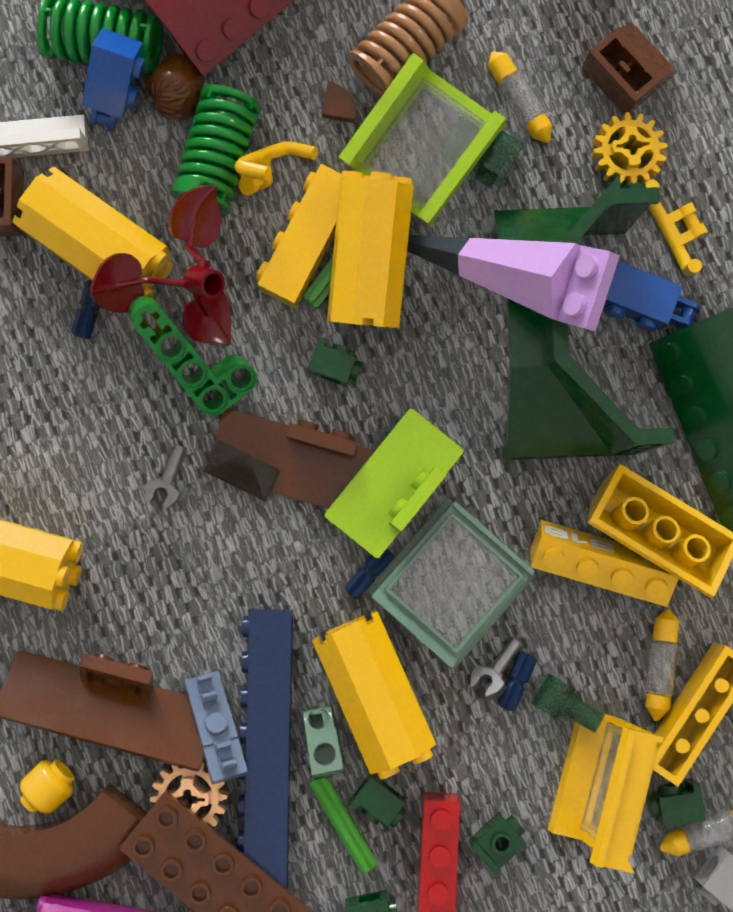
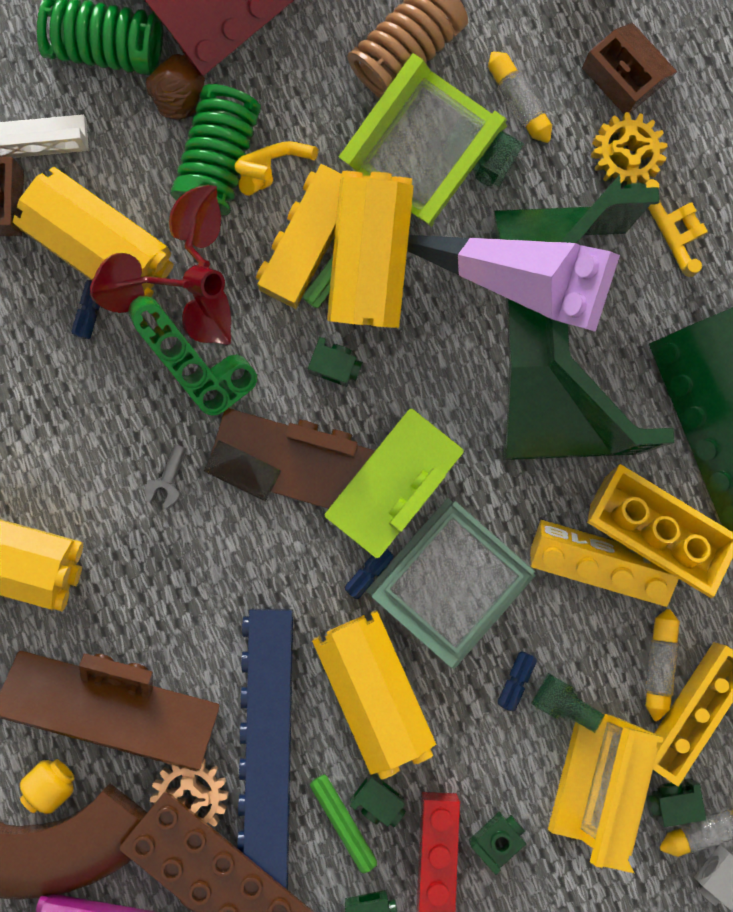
(112, 77): blue brick -> none
(215, 727): sand blue plate -> none
(323, 742): sand green leg -> none
(338, 104): reddish brown tile -> none
(495, 670): flat silver bar -> none
(647, 299): blue brick -> none

